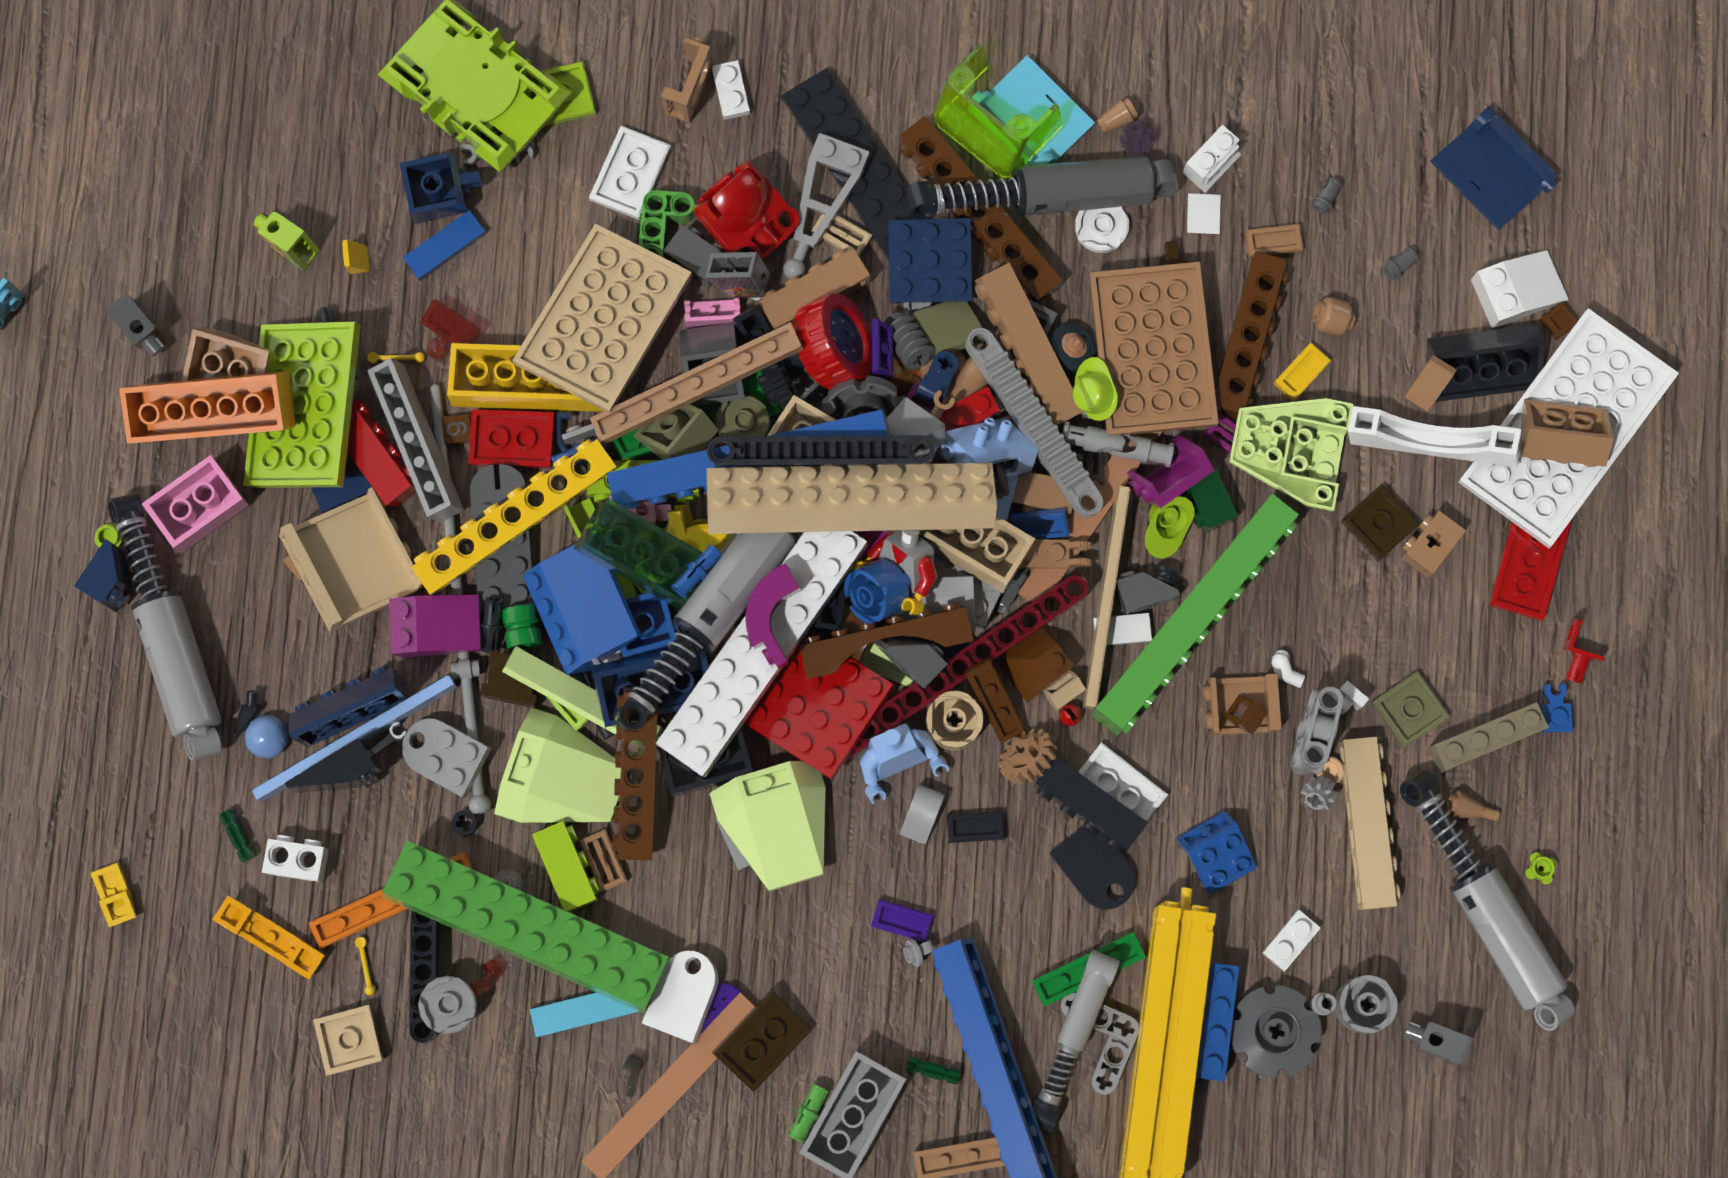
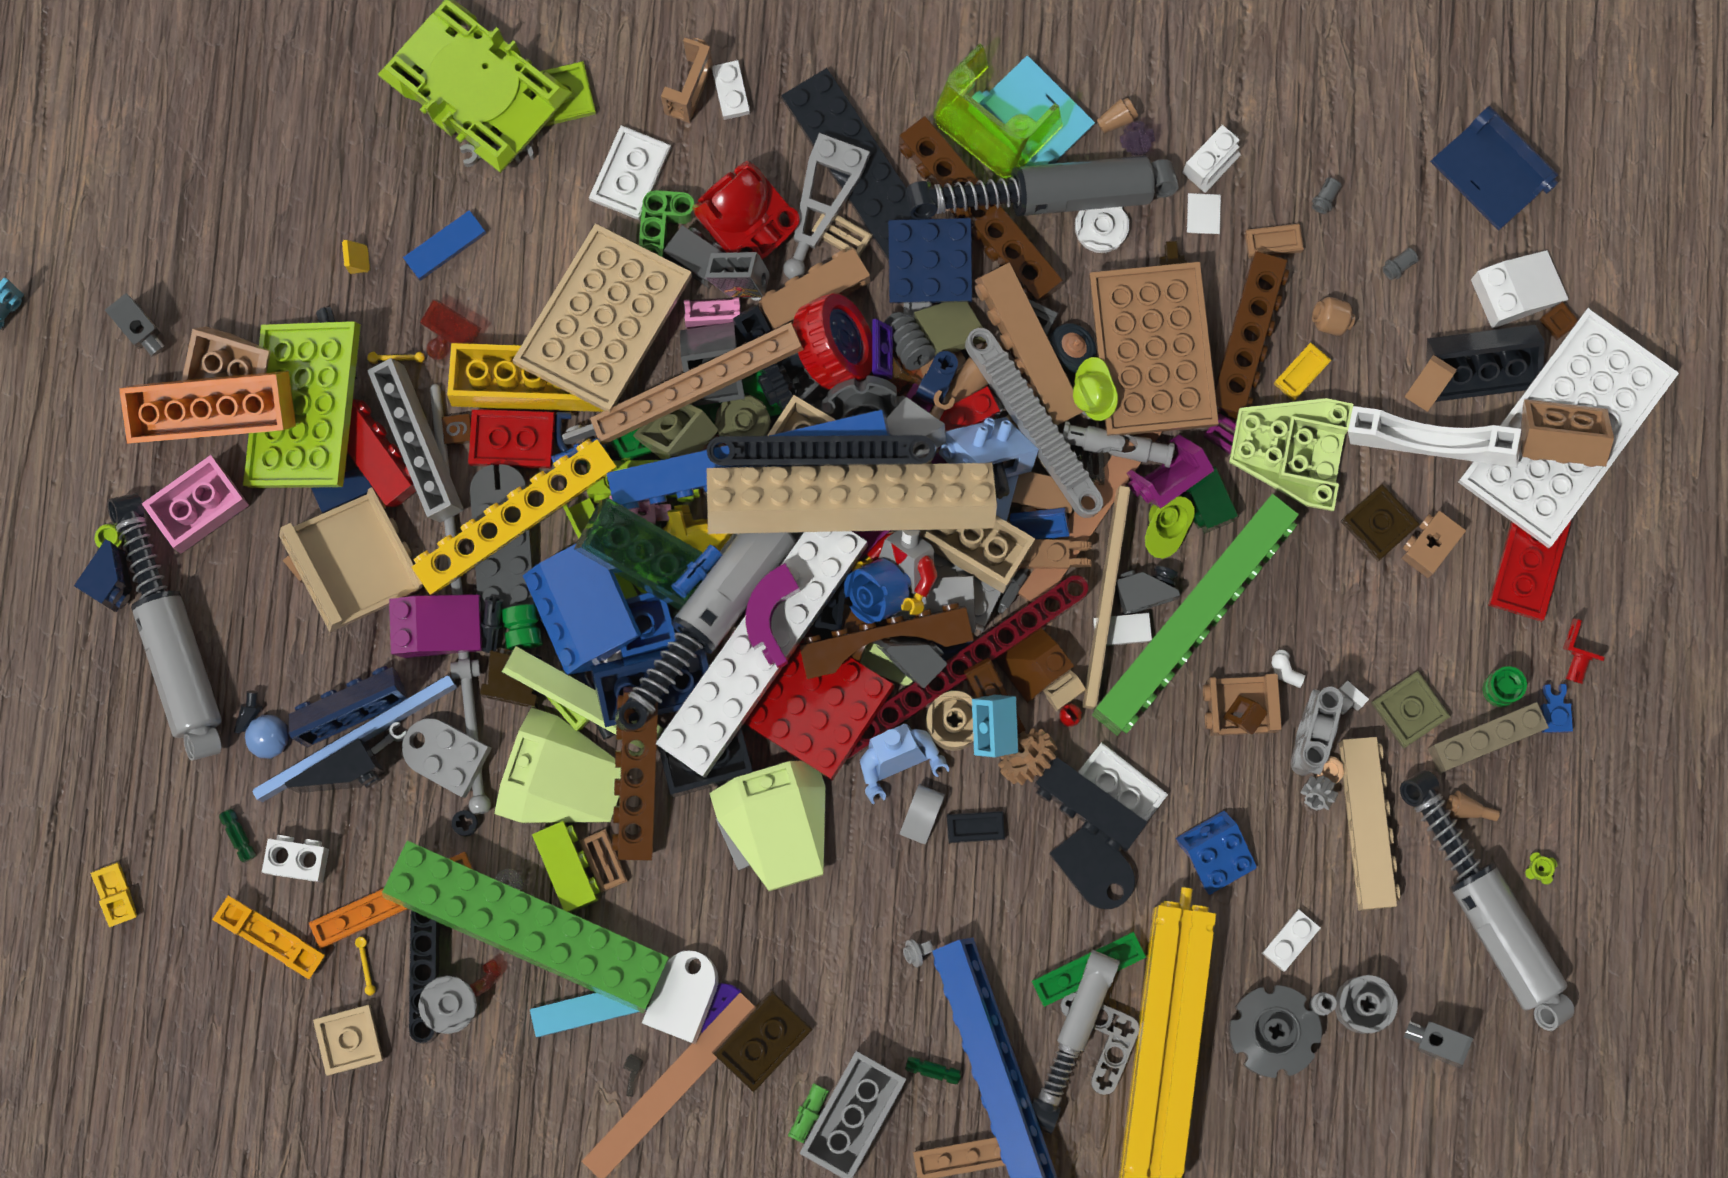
(287, 239): lime torso -> none
(451, 188): dark blue hinge -> none
(902, 920): dark purple tile -> none
(995, 725): none -> medium azure brick
(1217, 1022): blue brick -> none
(1504, 686): none -> green wheel

